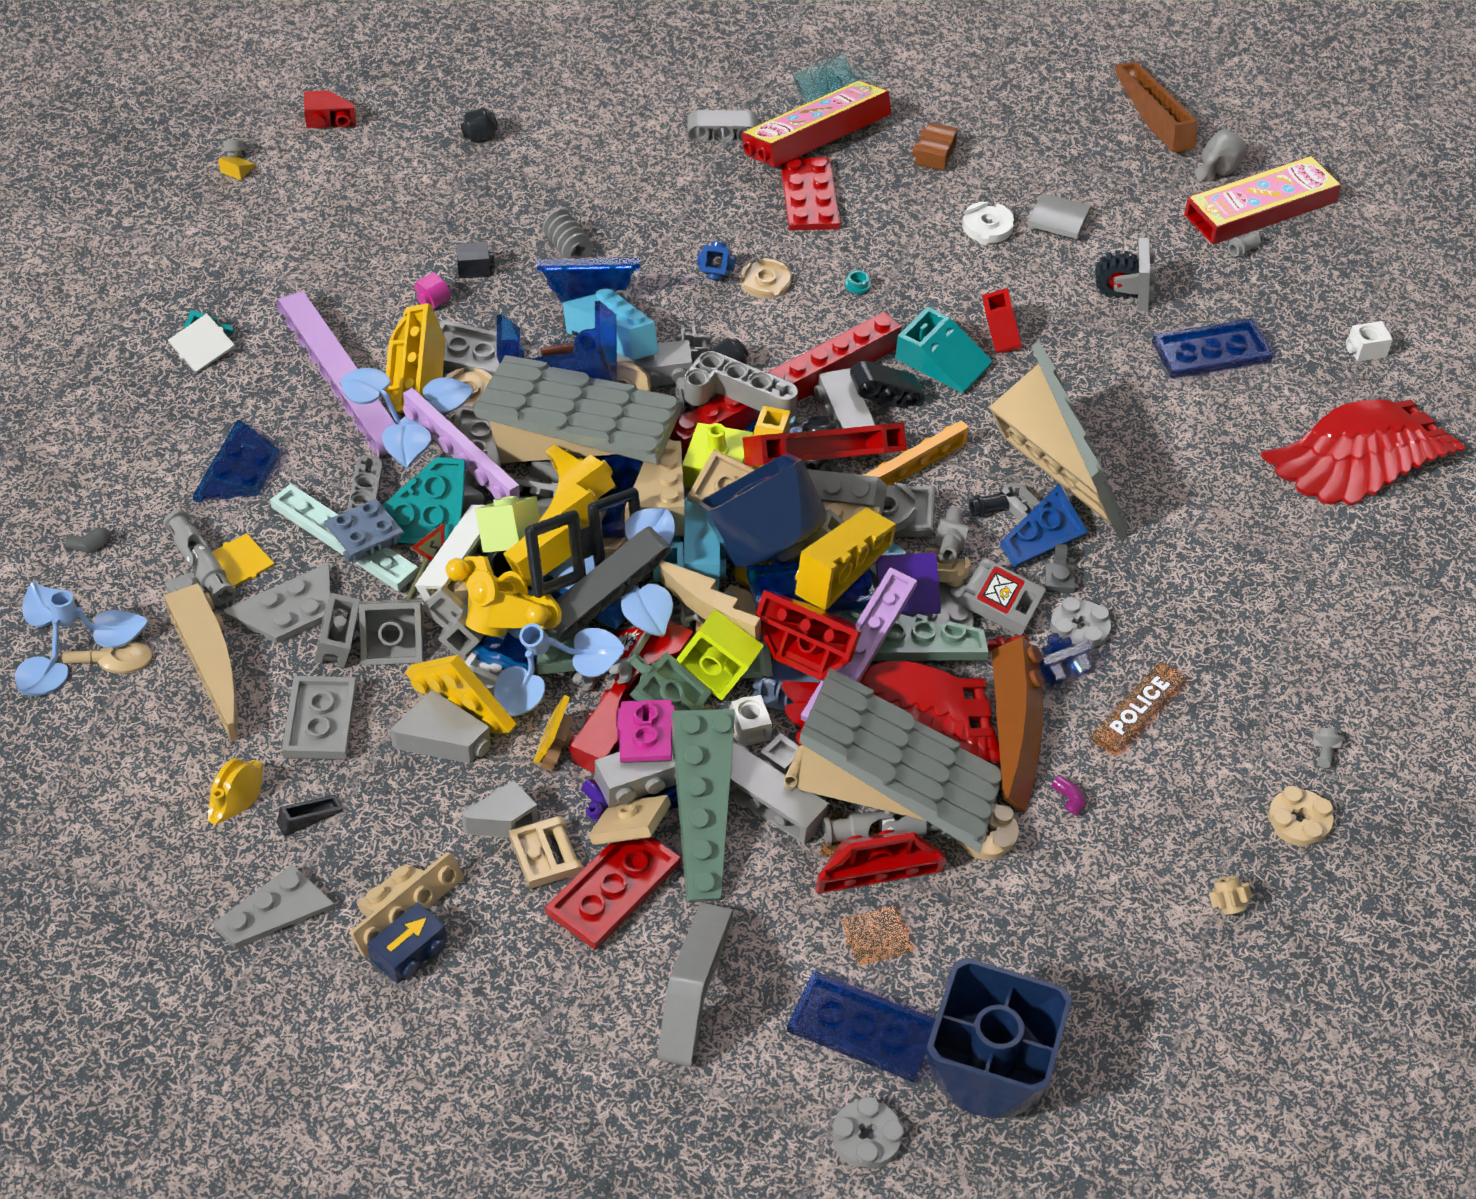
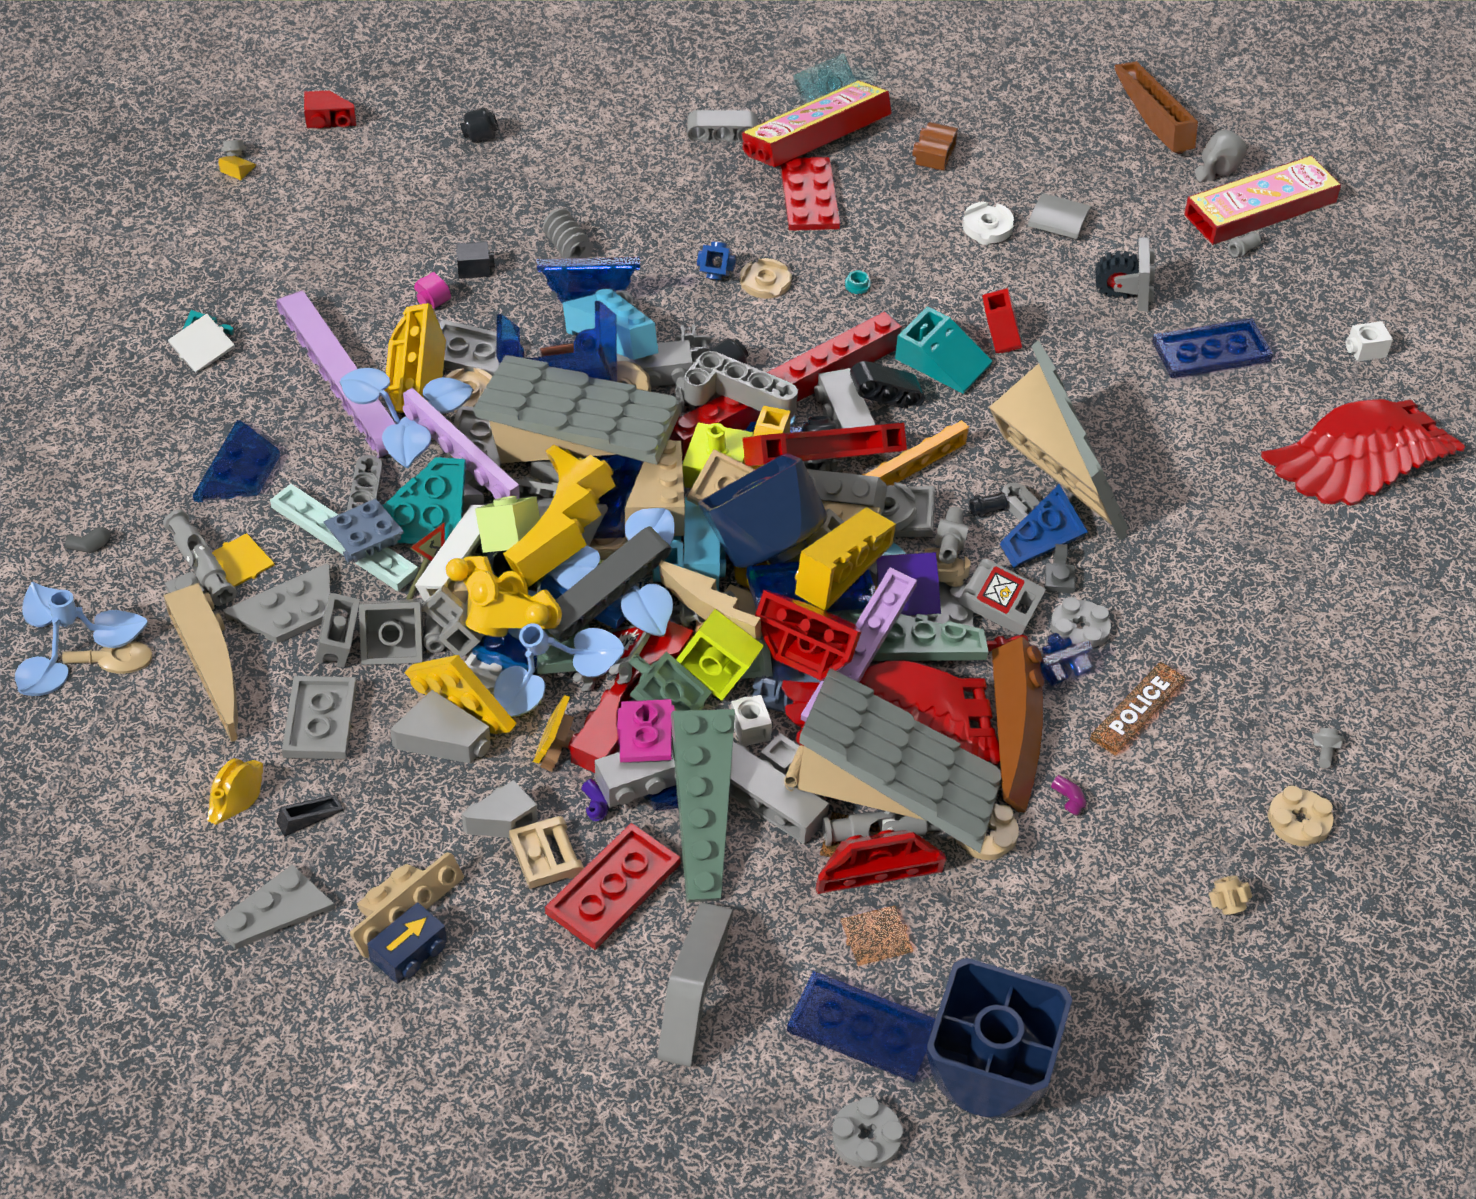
(432, 632): none -> light grey pin
(584, 540): black bar -> none
(630, 820): tan plate -> none

